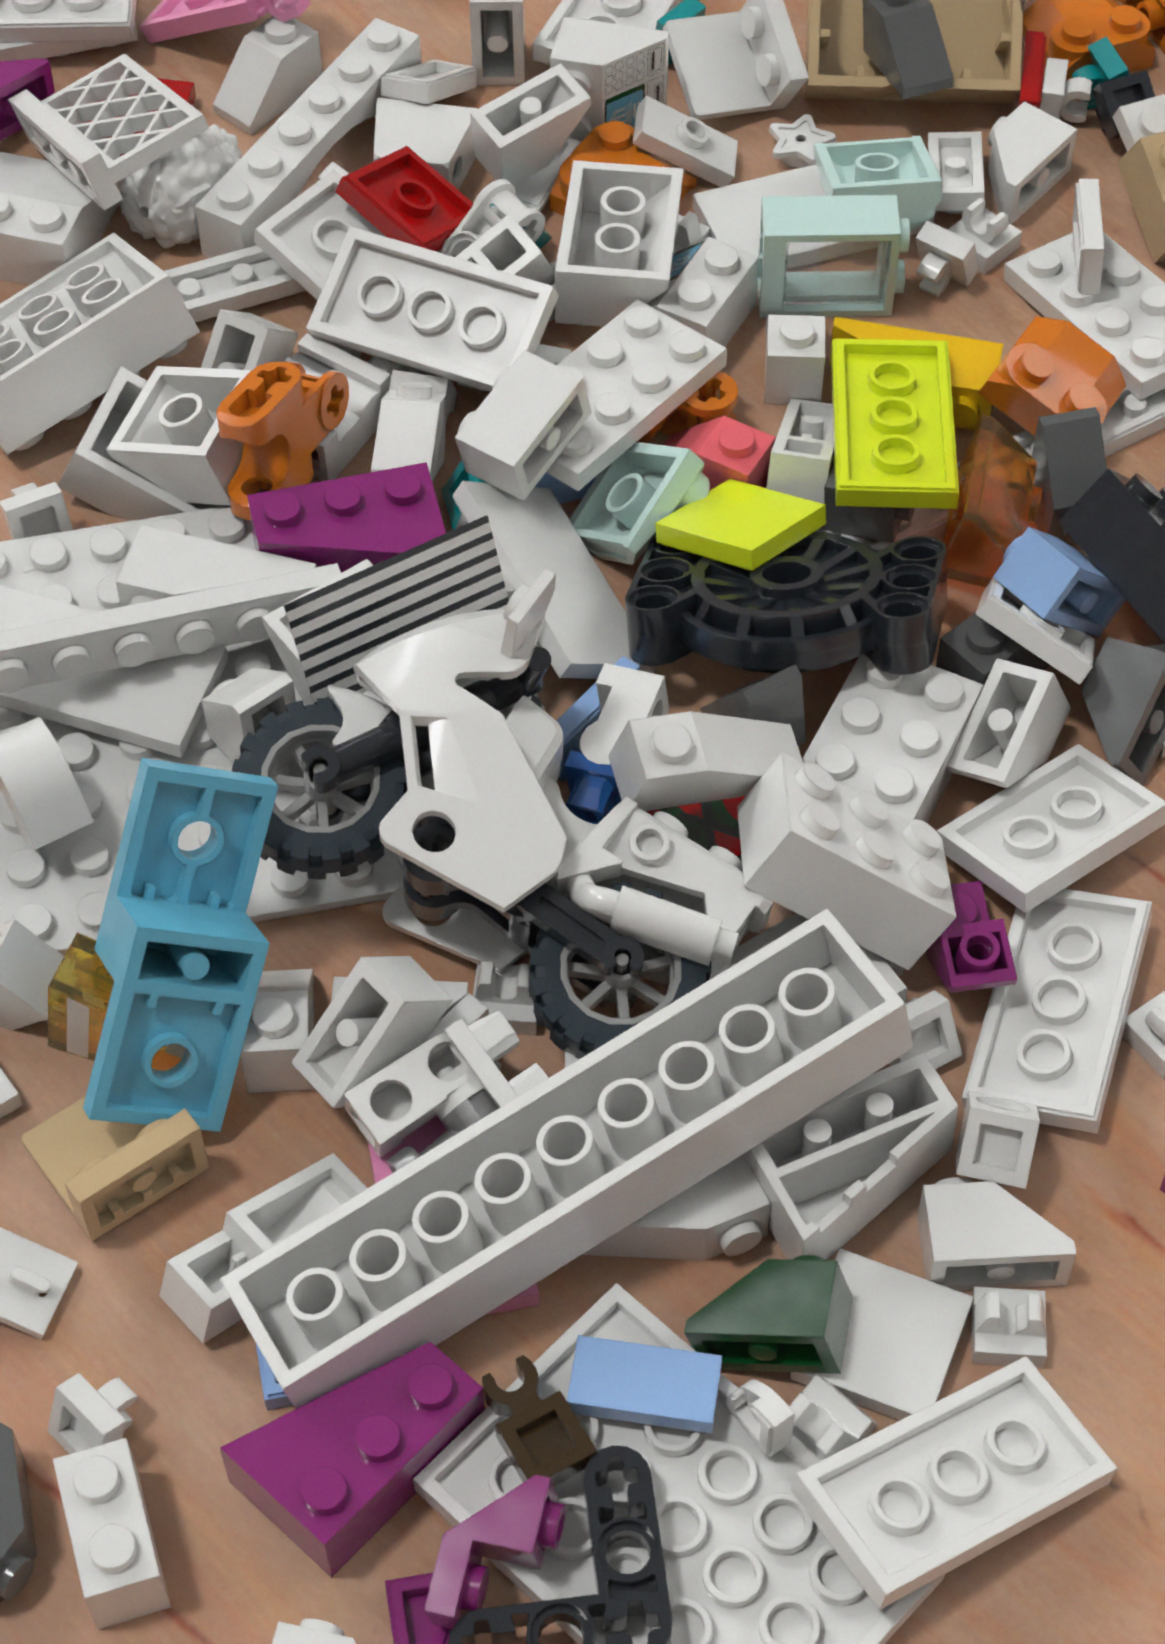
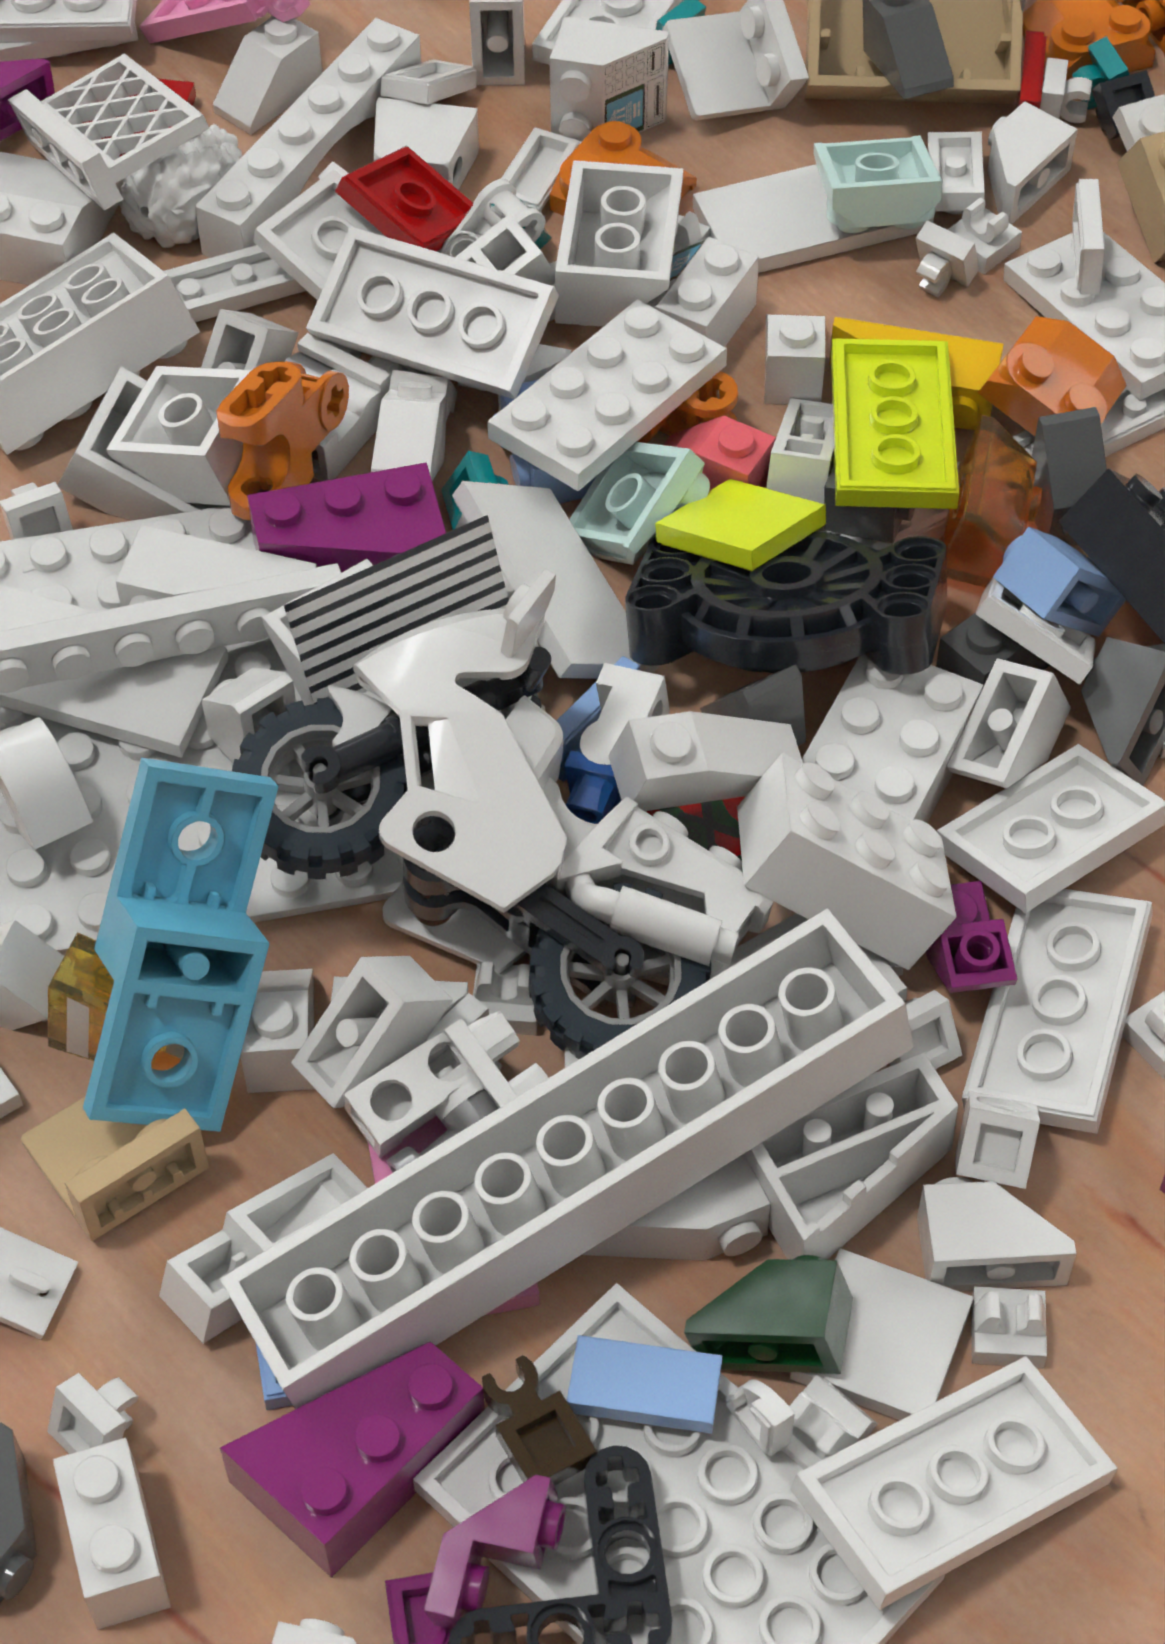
(523, 424): white brick -> none
(528, 124): white slope -> none
(685, 142): white plate -> none
(797, 141): white plate -> none
(837, 255): light aqua window -> none

